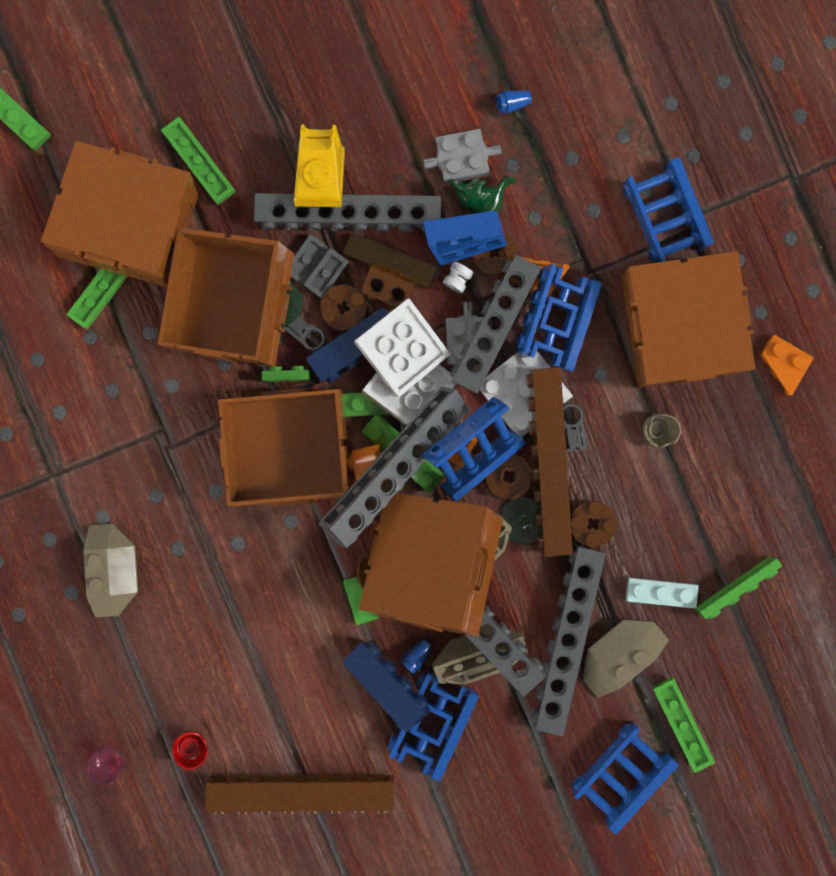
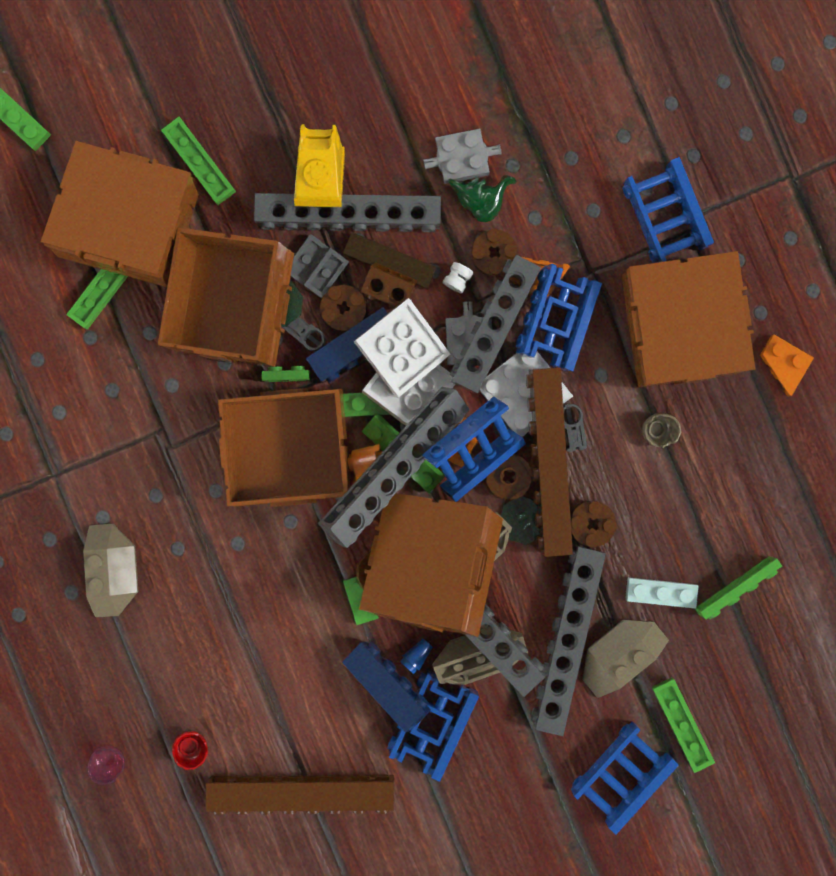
(464, 236): blue wedge -> none
(512, 100): blue cone -> none

